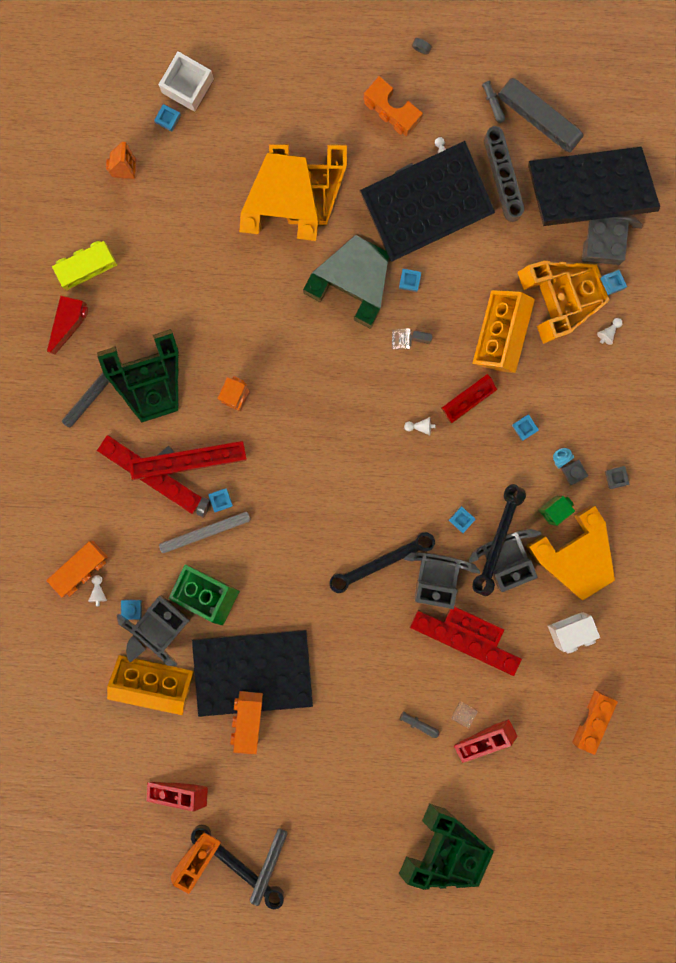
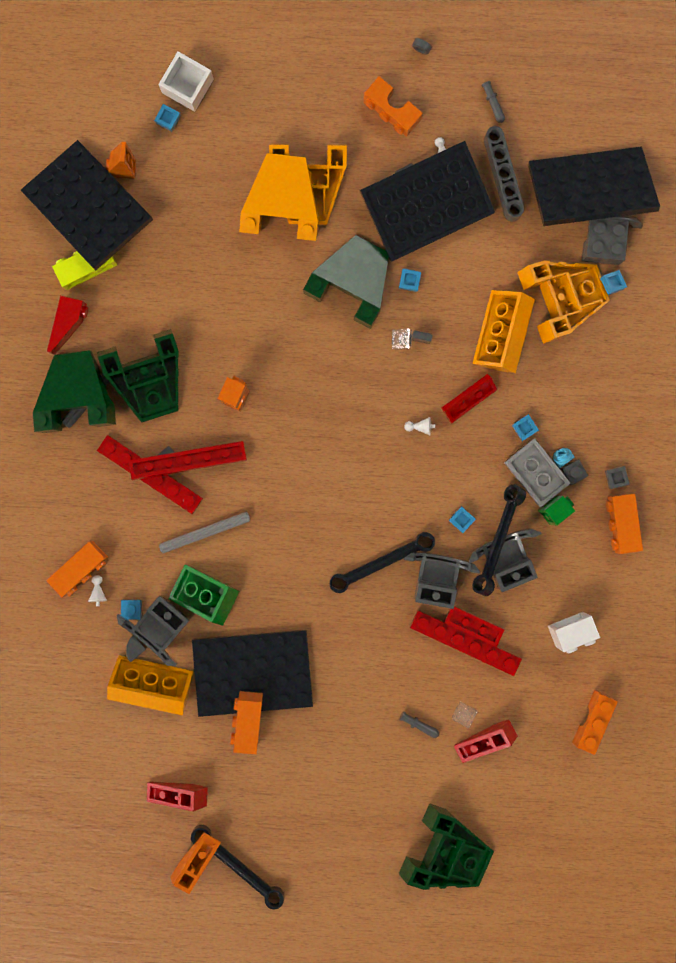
(70, 385): none -> dark green wedge
(86, 205): none -> black plate
(203, 507): dark grey tile -> none
(220, 500): dark azure plate -> none
(268, 867): dark grey axle -> none
(537, 472): none -> light grey plate
(540, 115): dark grey beam -> none
(584, 562): light orange wedge -> none
(607, 334): white piece -> none
(624, 523): none -> orange brick

